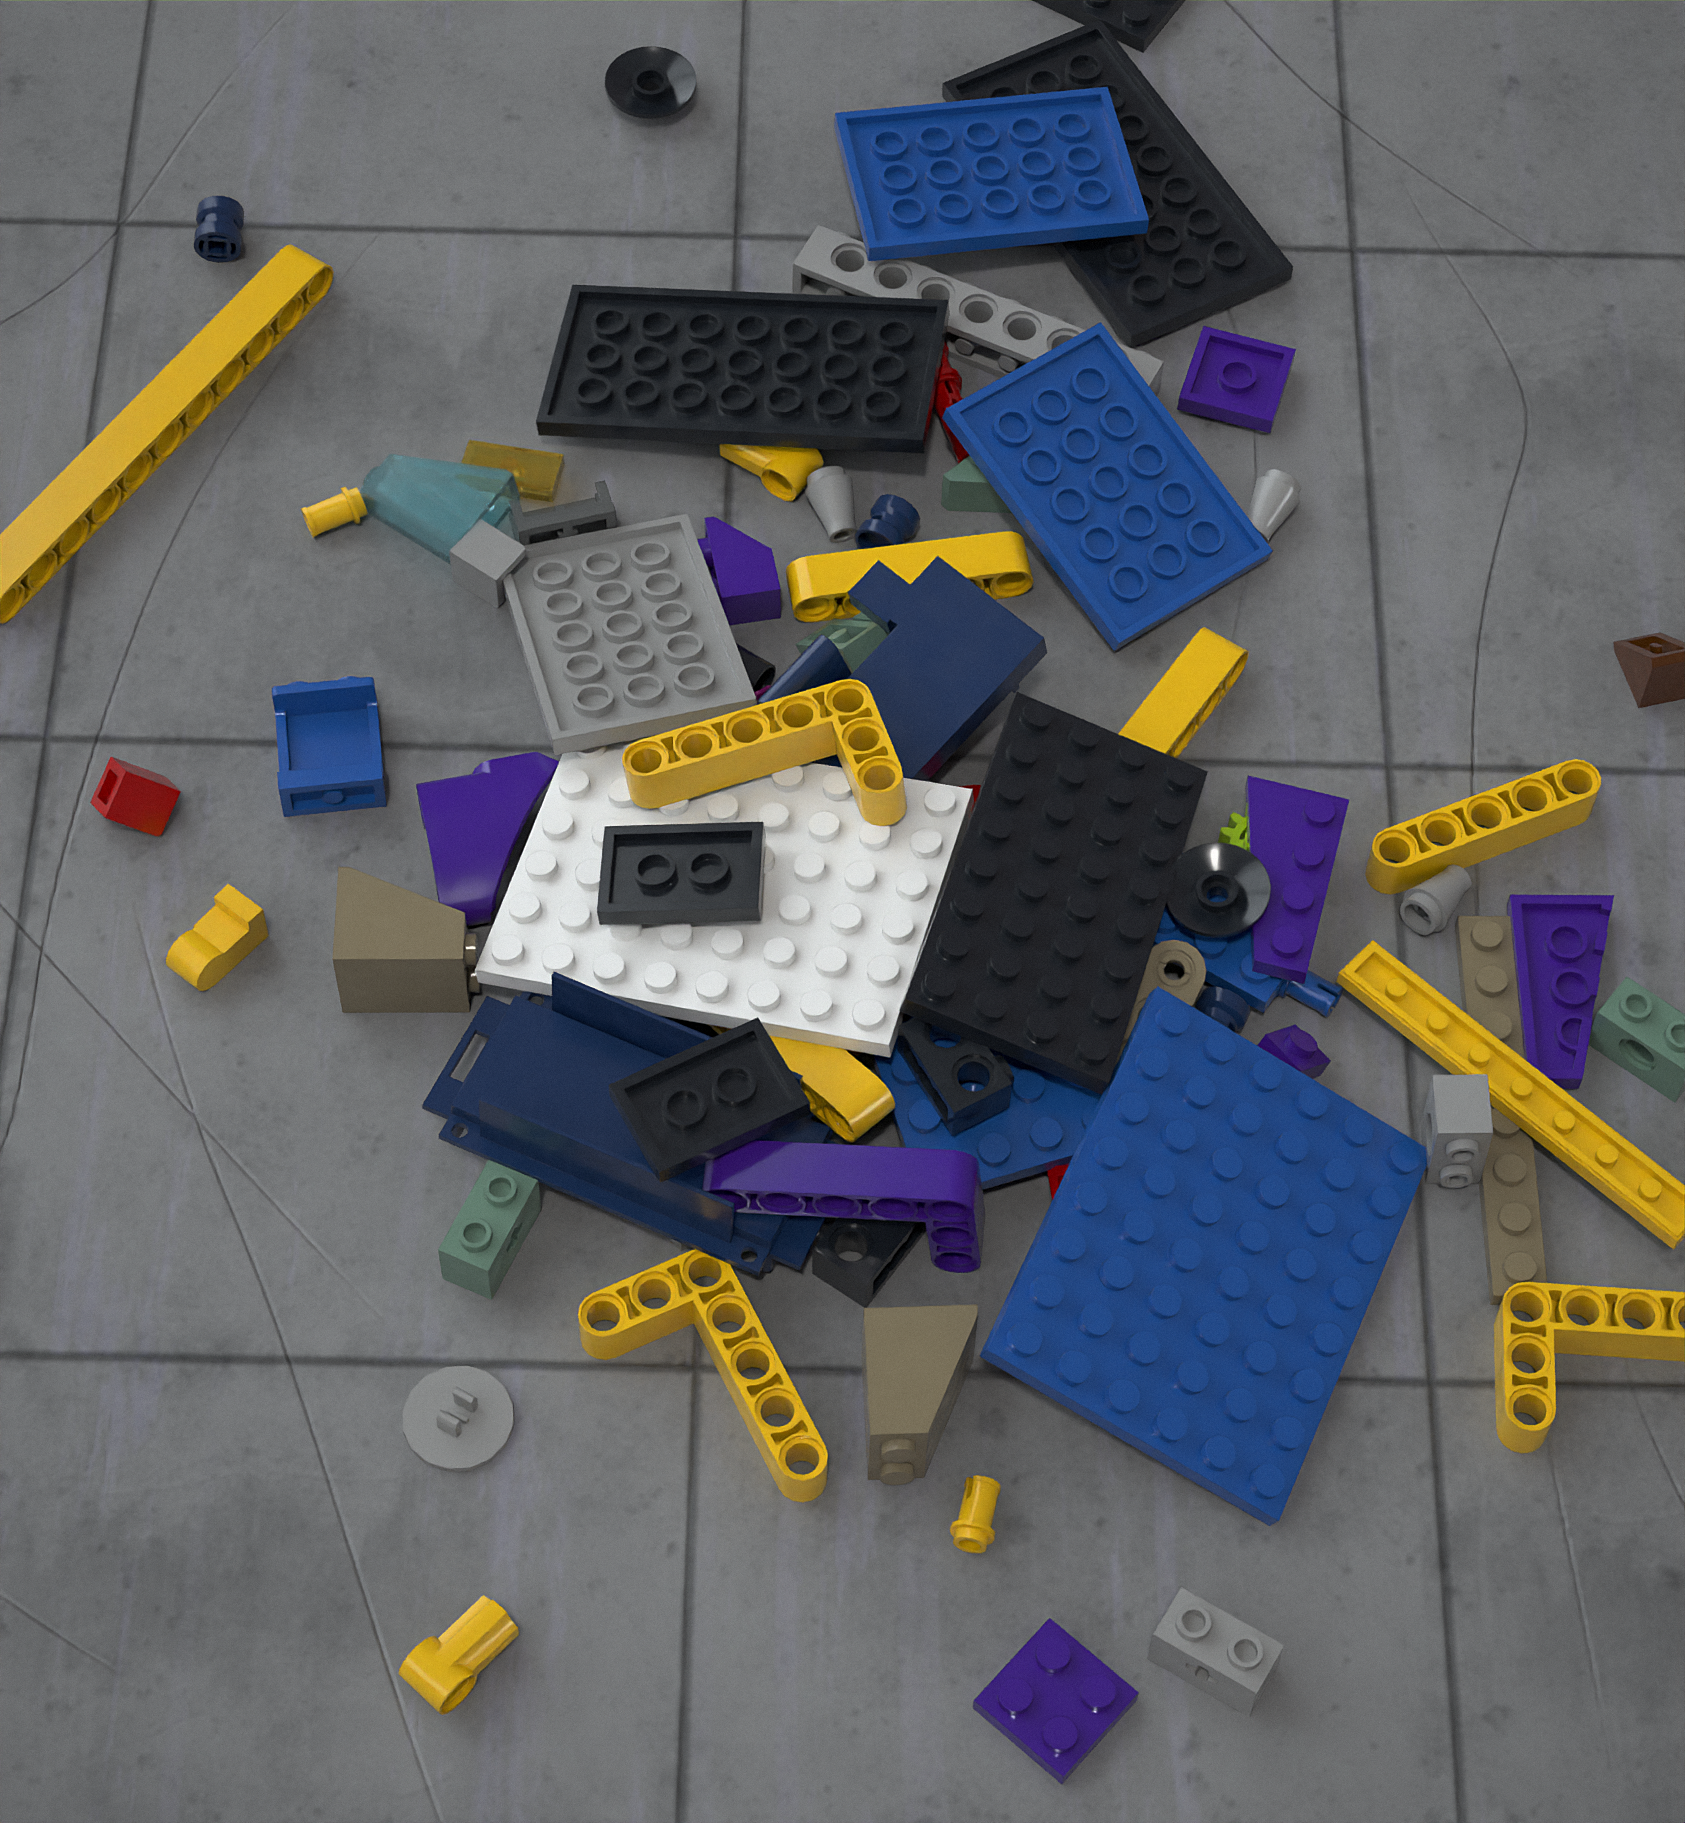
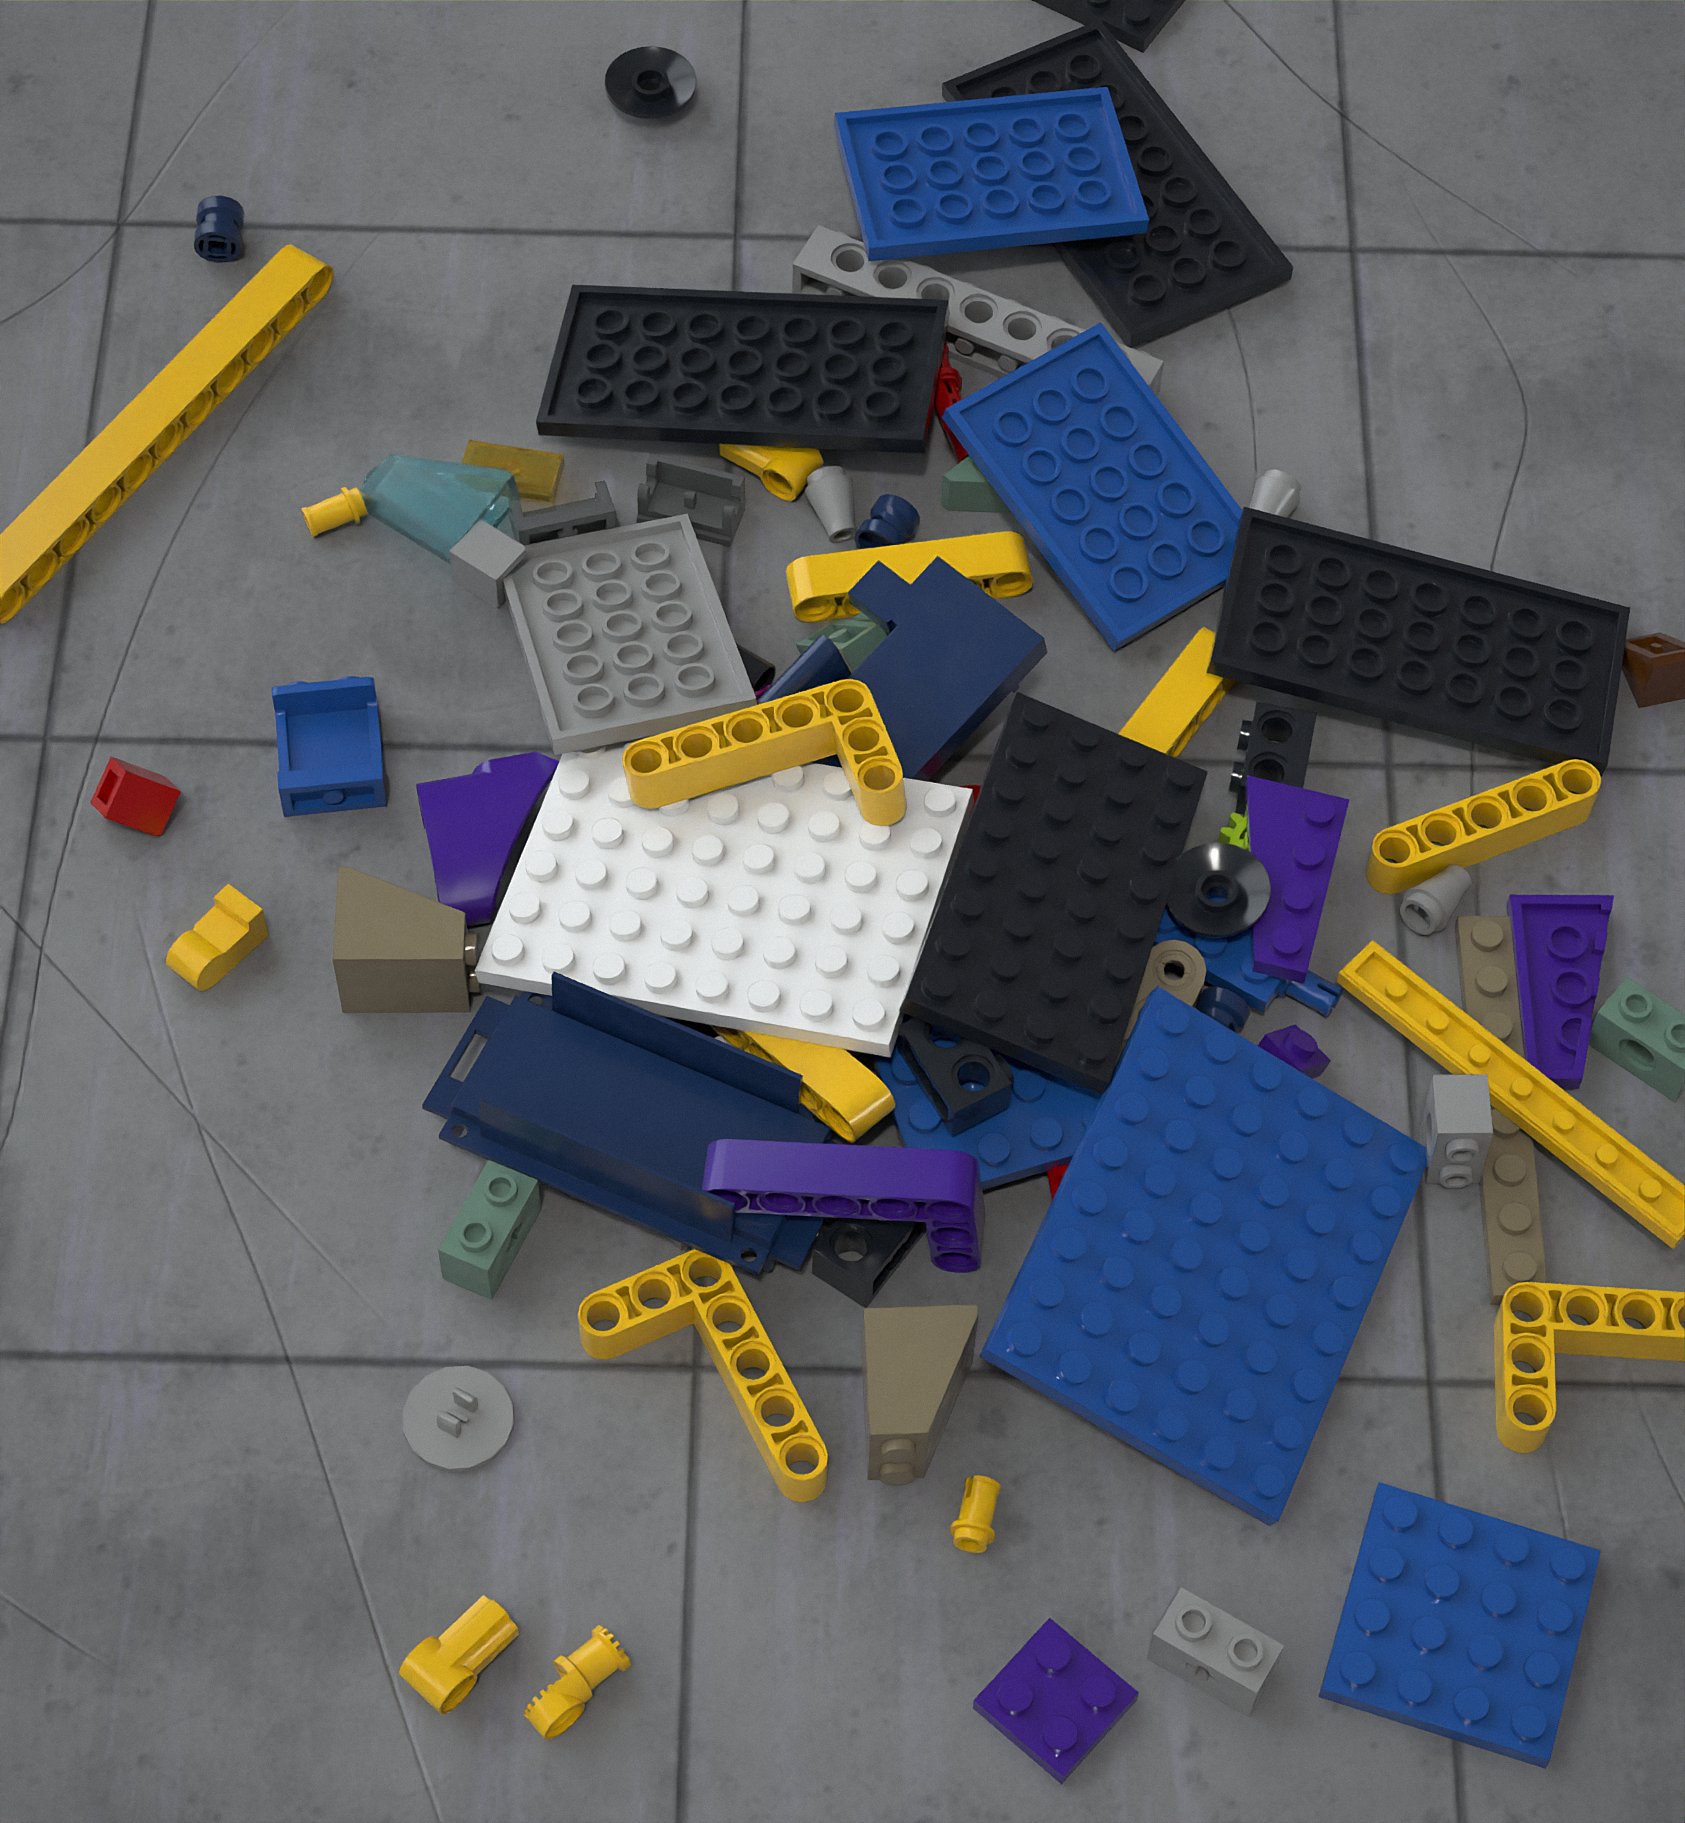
(579, 1675): none -> yellow connector
(681, 873): black plate -> none
(707, 495): none -> dark grey hinge
(709, 1099): black plate -> none
(741, 573): dark purple slope -> none
(1236, 379): dark purple plate -> none
(1269, 760): none -> black brick
(1420, 640): none -> black plate
(1461, 1625): none -> blue plate

